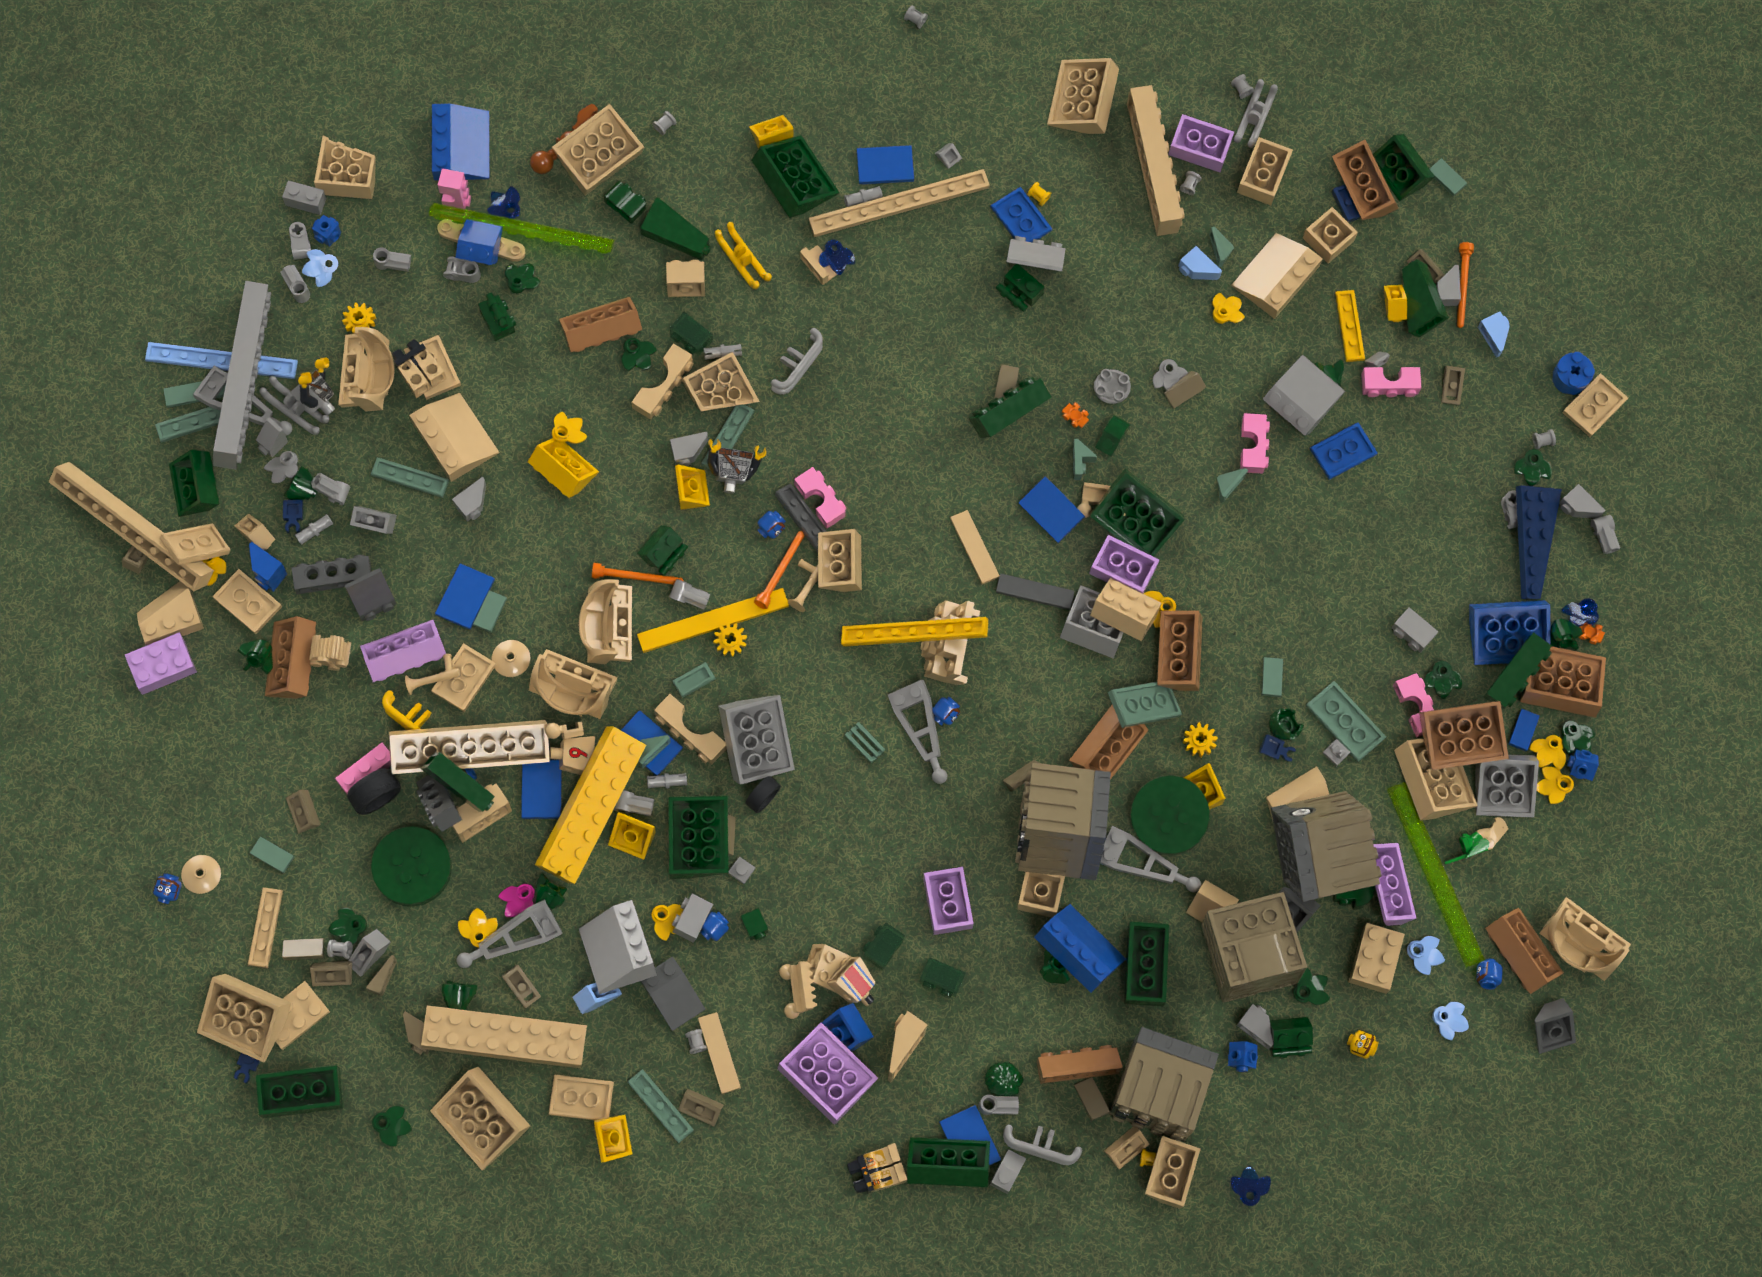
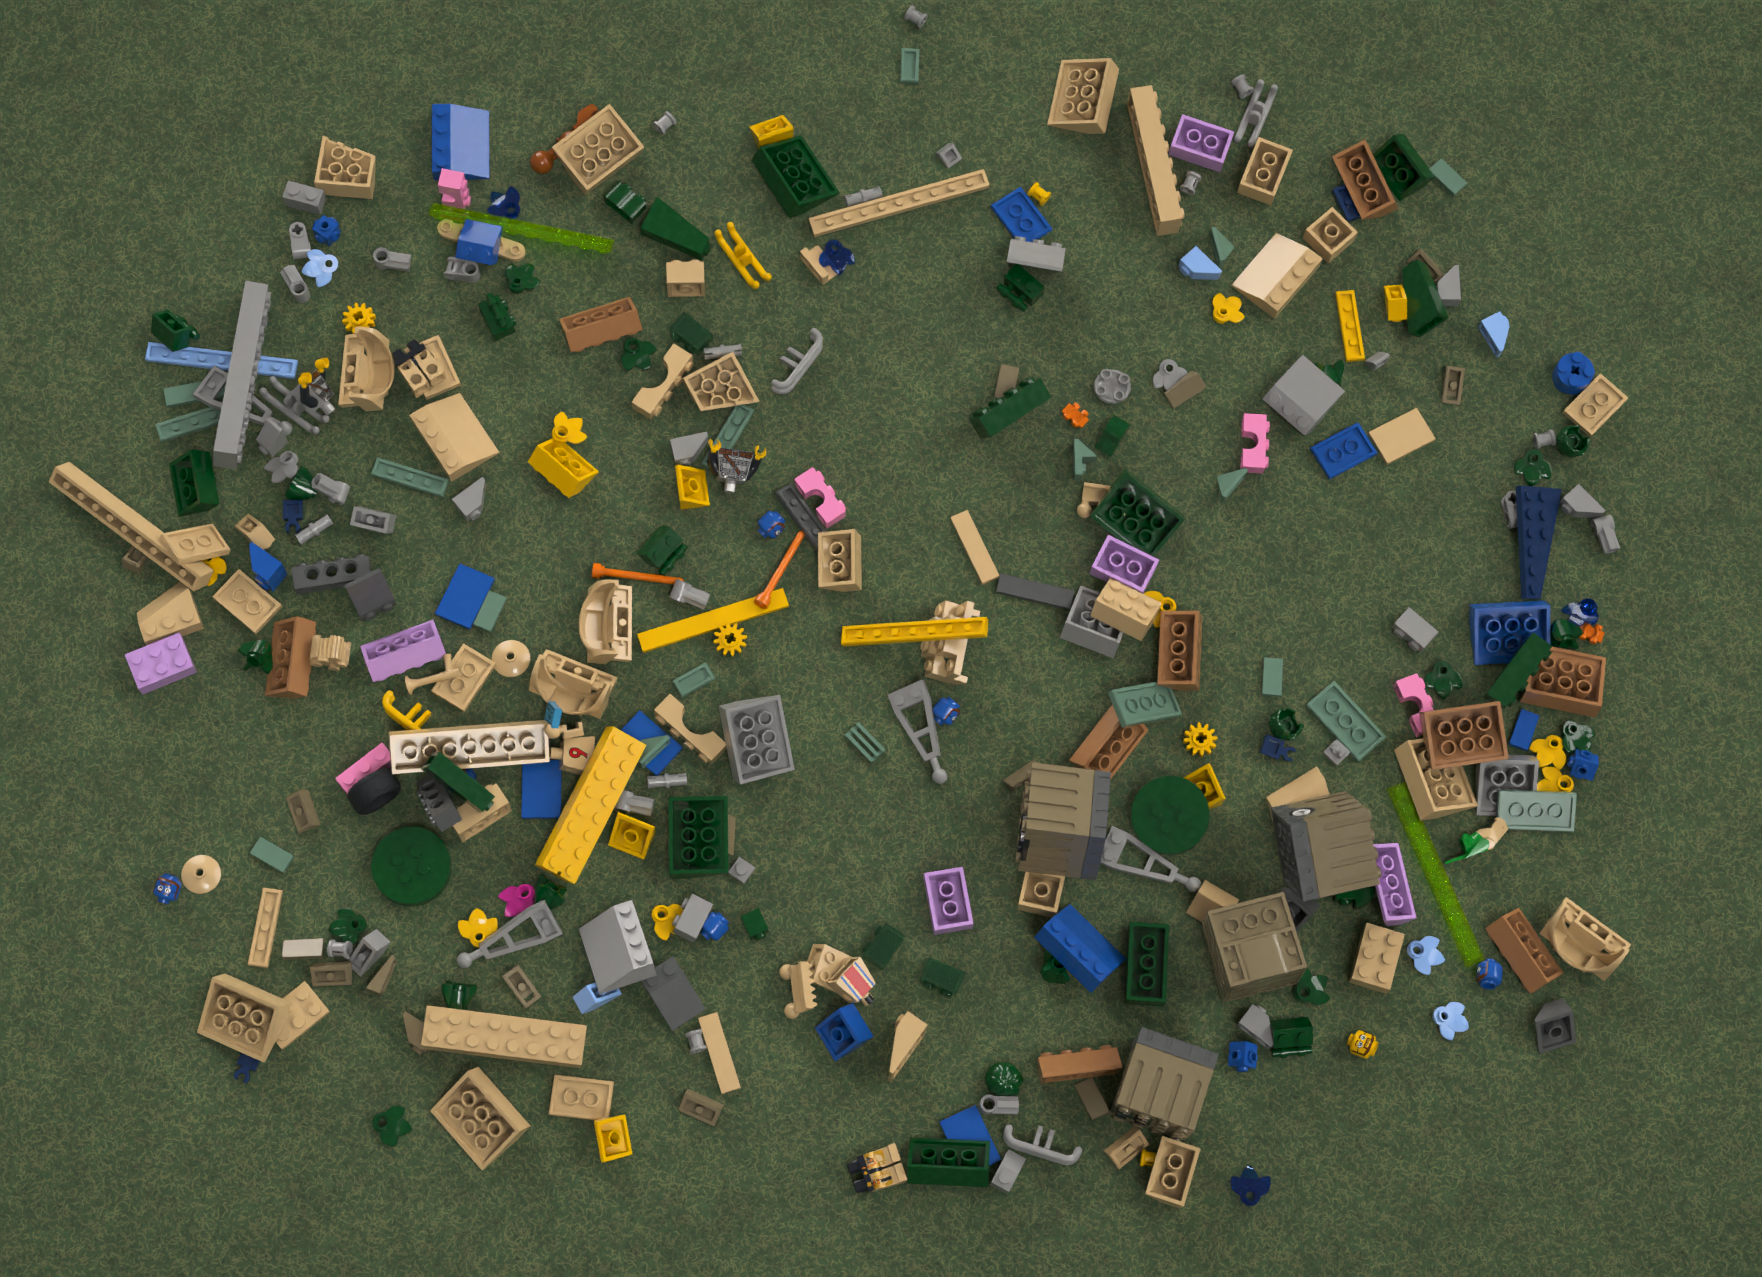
(172, 330): none -> dark green brick
(299, 1091): dark green brick -> none
(553, 714): none -> dark azure tile
(660, 1106): sand green tile -> none
(763, 794): black tyre -> none
(798, 602): tan piece -> none
(827, 1073): lavender slope -> none
(885, 164): blue tile -> none
(909, 66): none -> sand green tile
(1051, 509): blue tile -> none
(1376, 384): bright pink arch -> none
(1401, 436): none -> tan tile
(1466, 250): orange piece -> none
(1537, 810): none -> sand green tile
(1571, 442): none -> dark green hair

